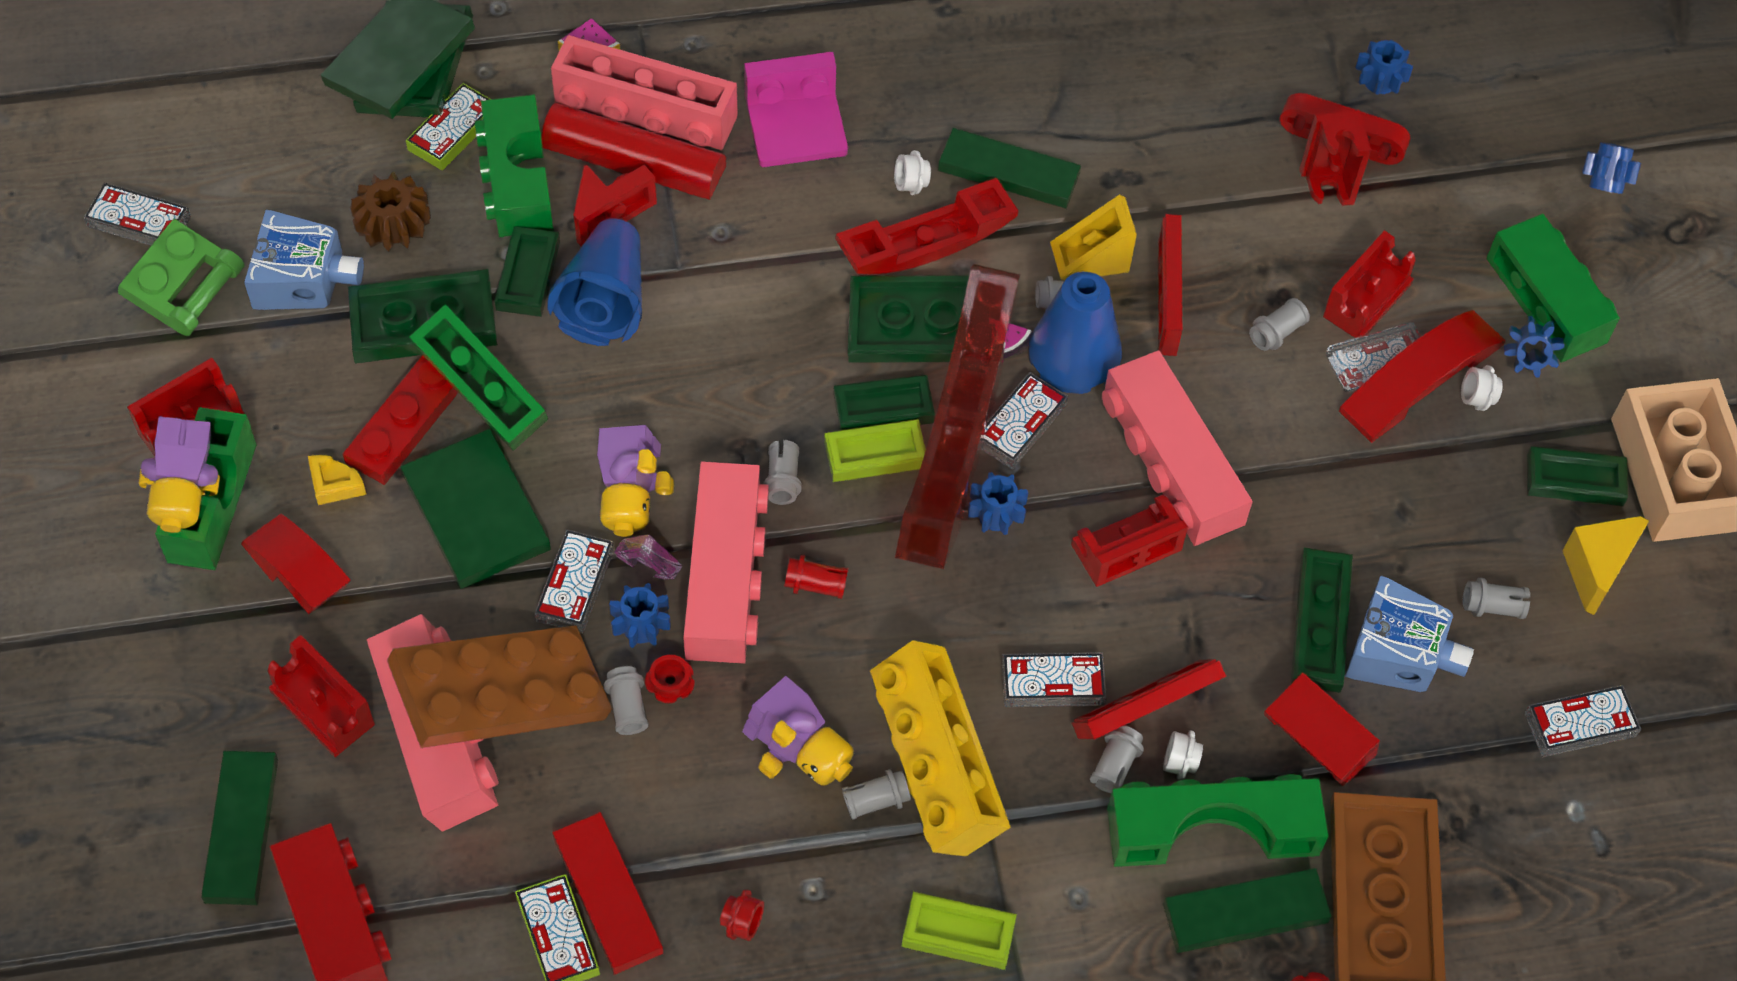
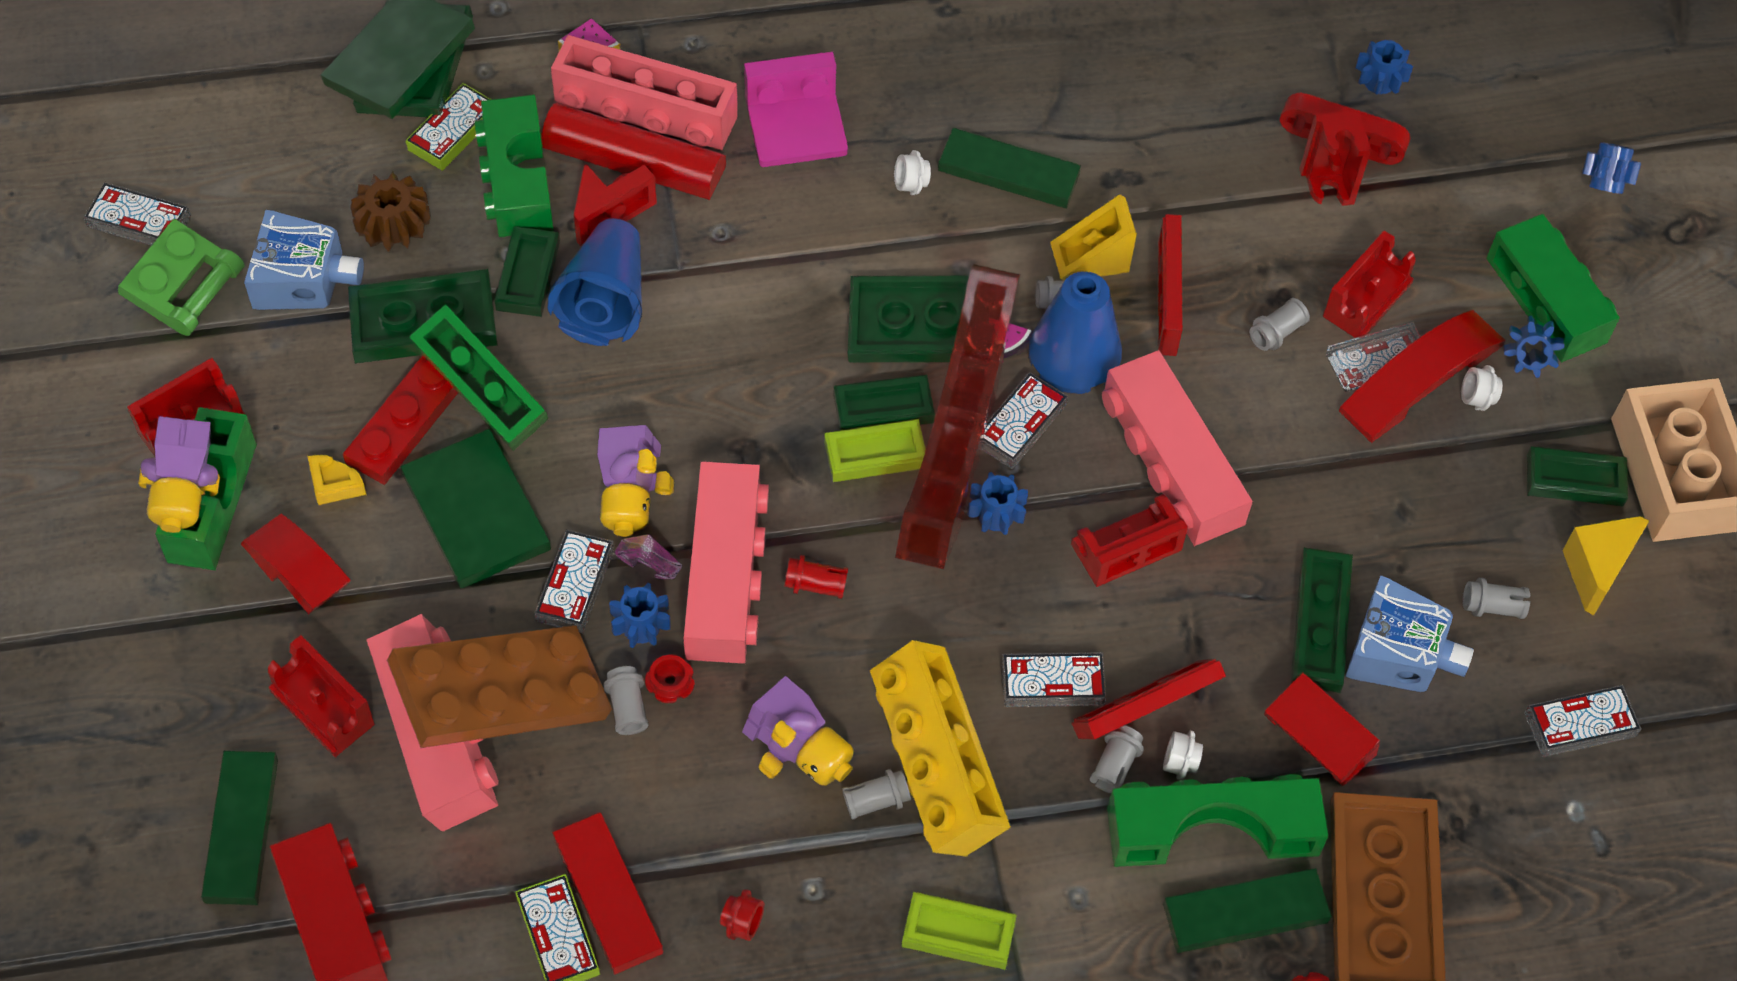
(782, 477): light grey pin -> none
(931, 235): red slope -> none

